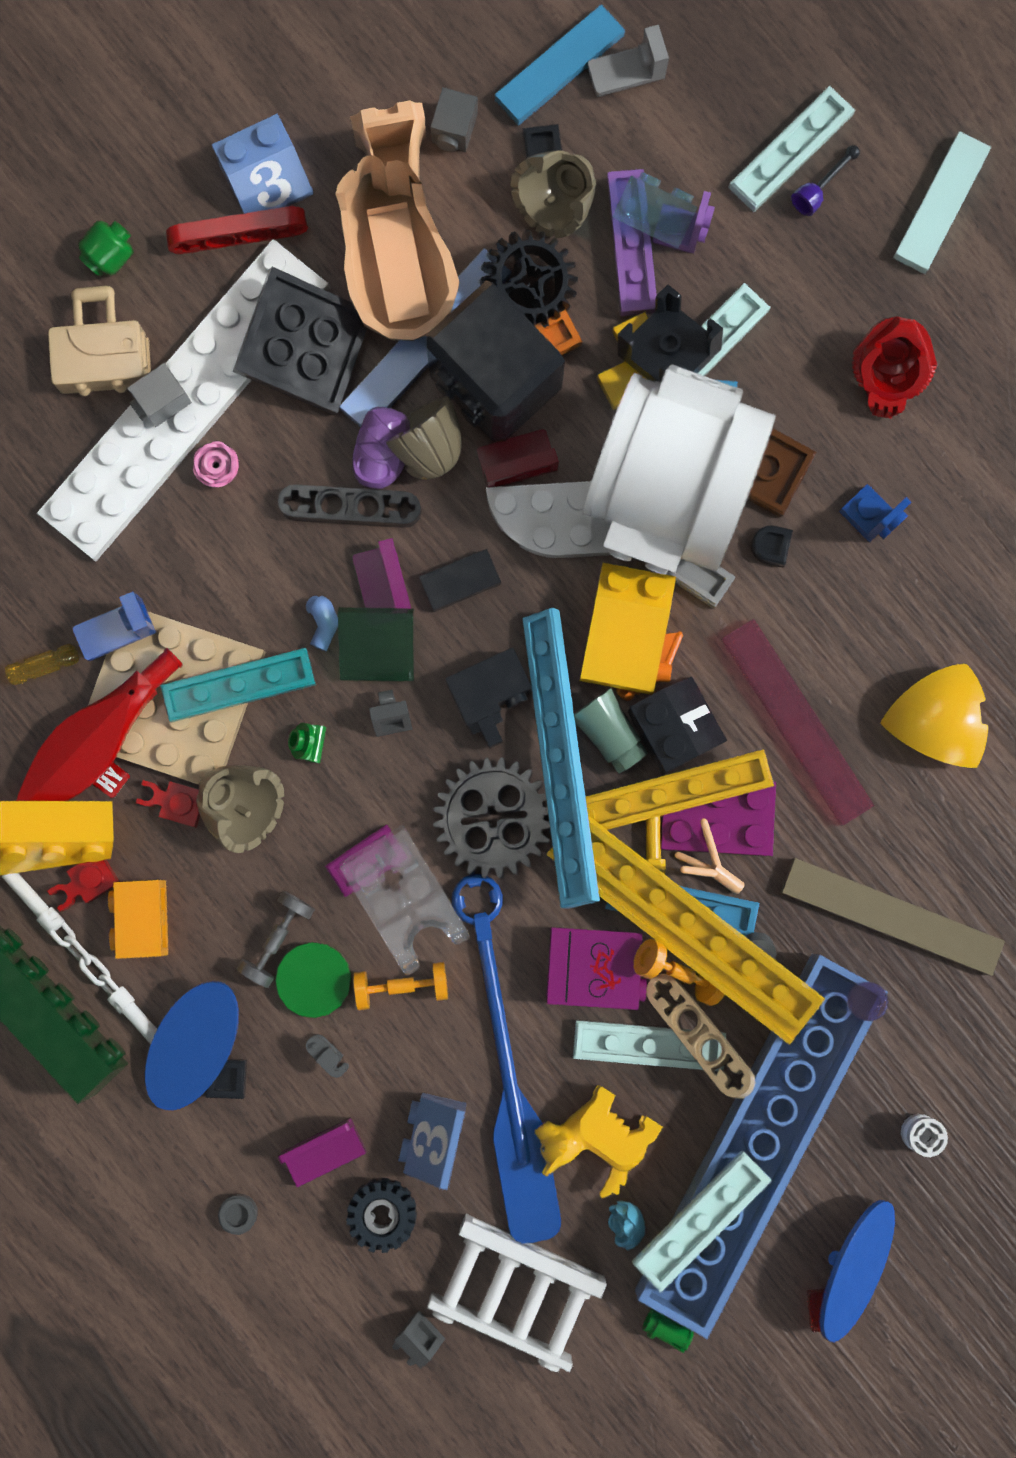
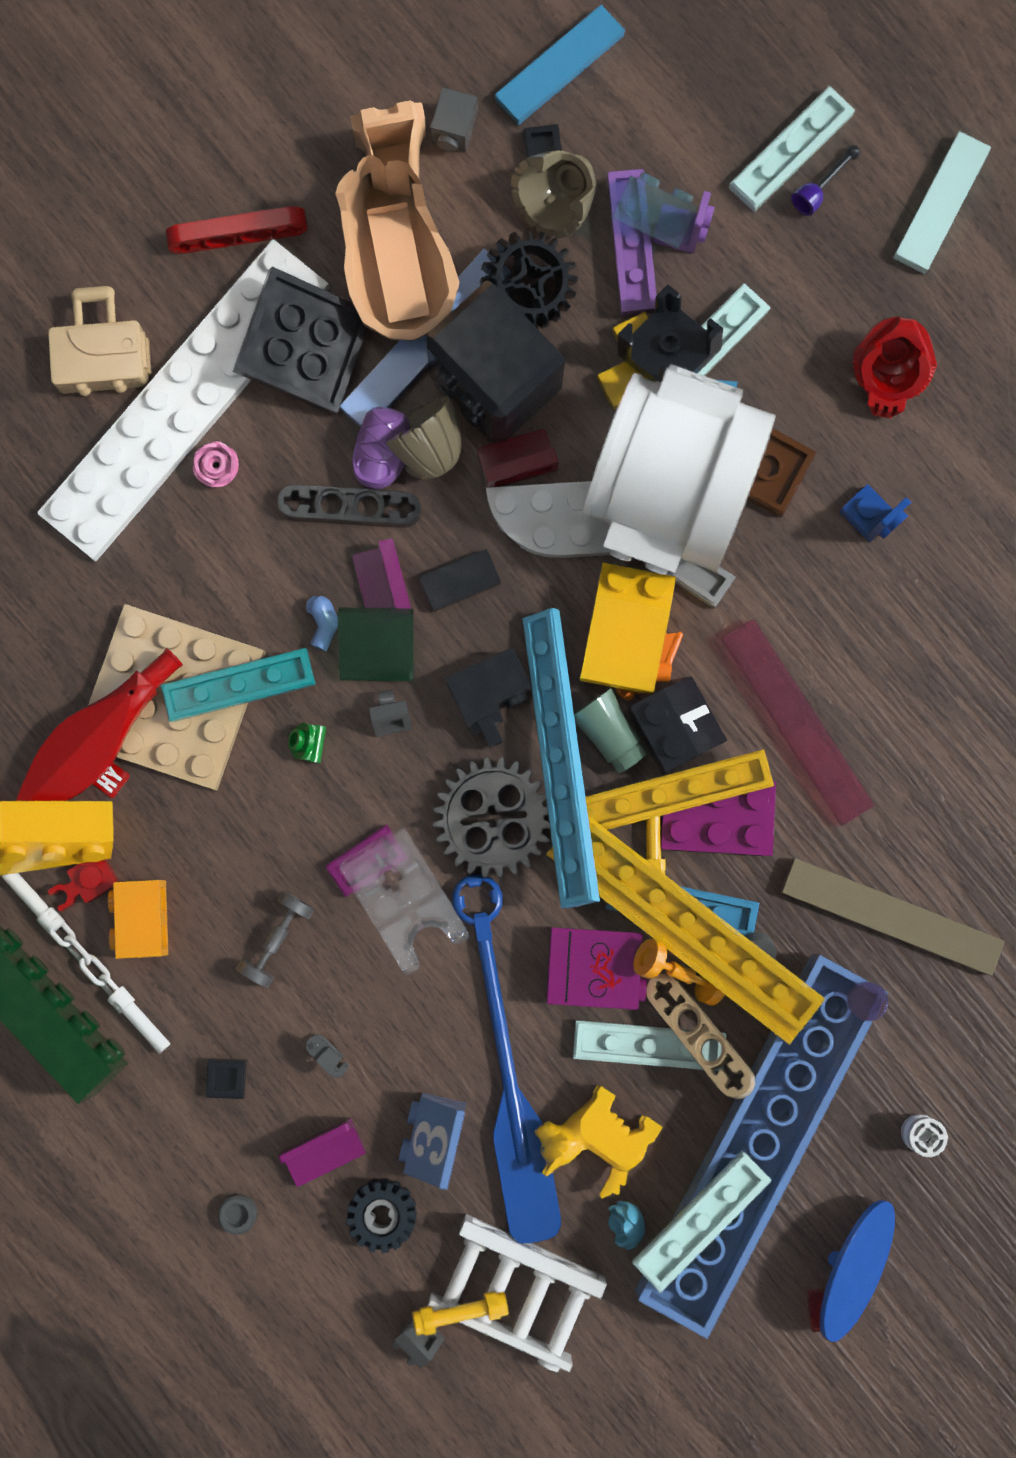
(42, 664): clear yellow axle -> none
(105, 248): green head -> none
(114, 628): bracket -> none
(158, 396): brick -> none
(177, 802): red plate -> none
(191, 1045): blue shield -> none
(240, 805): dark tan hair -> none
(263, 167): medium blue slope -> none
(313, 980): green tile -> none
(399, 986): light orange wheel -> none
(493, 1306): none -> yellow bar
(561, 333): orange plate -> none
(632, 66): light grey bracket -> none
(667, 1330): green pin -> none
(715, 870): light nougat plant -> none
(772, 545): black tile -> none
(942, 717): yellow brick -> none

